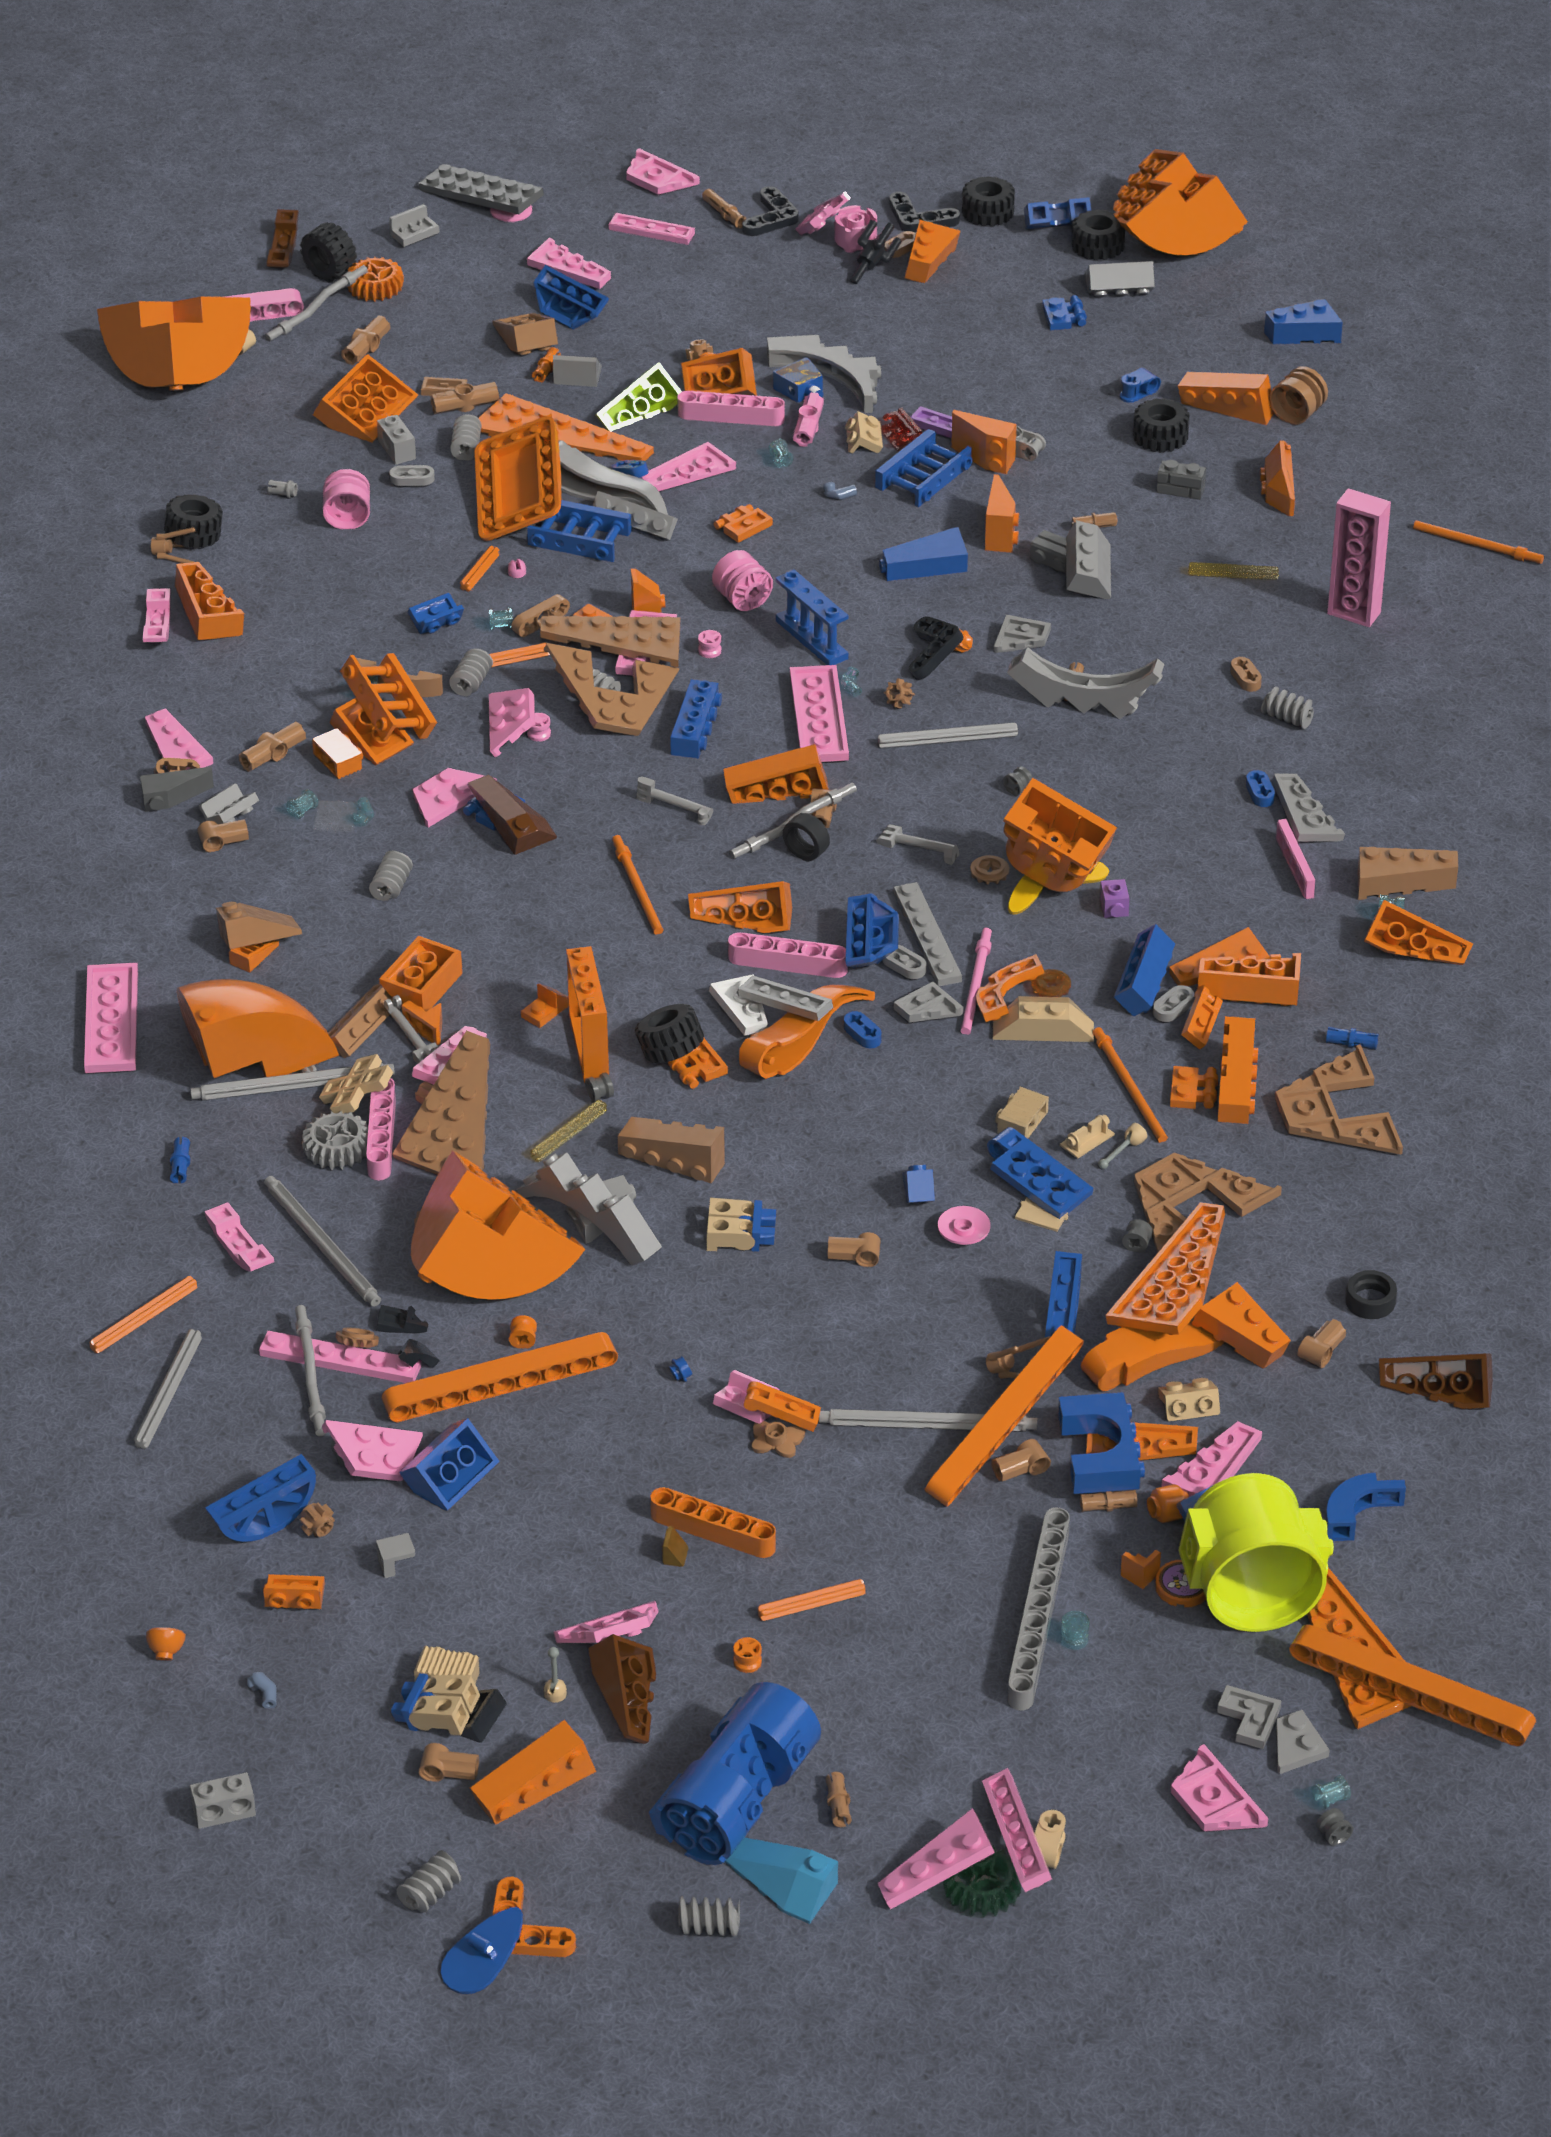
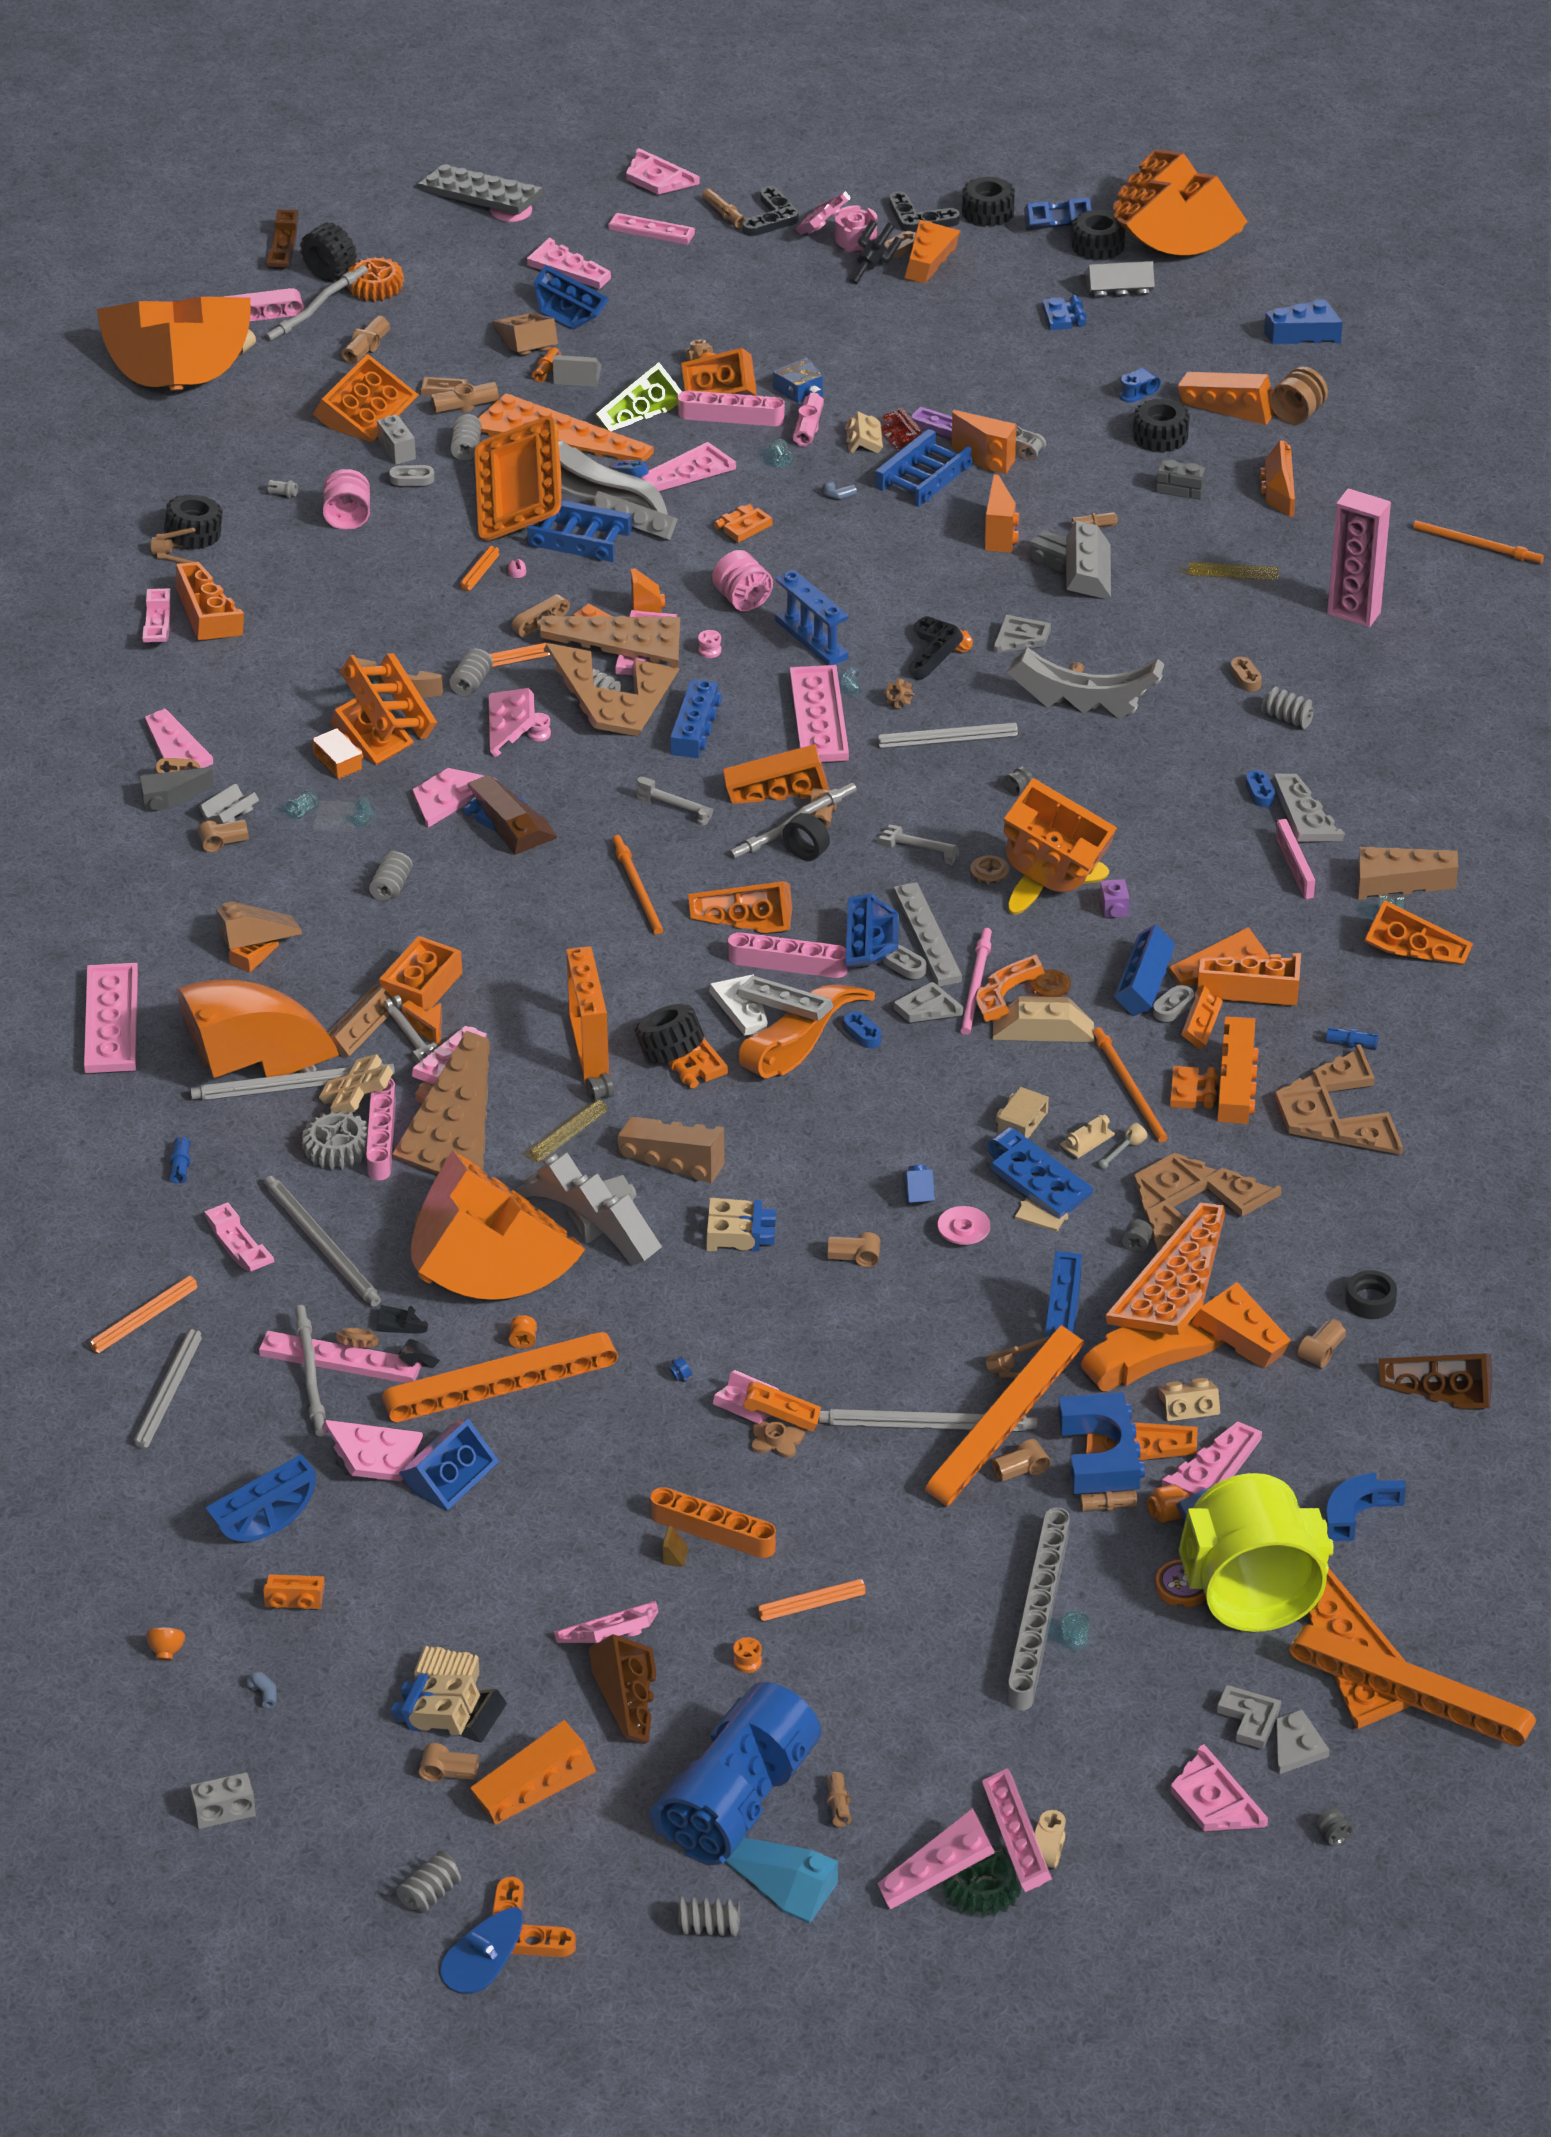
(272, 746): medium nougat piece -> none
(317, 1519): medium nougat gear -> none
(392, 1550): light grey panel -> none
(412, 226): light grey bracket -> none
(435, 613): blue bracket -> none
(500, 618): clear light blue bush -> none
(545, 1007): orange slope -> none
(554, 1683): hinge -> none
(856, 374): light grey arch -> none
(926, 556): blue slope -> none
(1140, 1569): orange panel -> none
(1331, 1792): clear light blue bush -> none

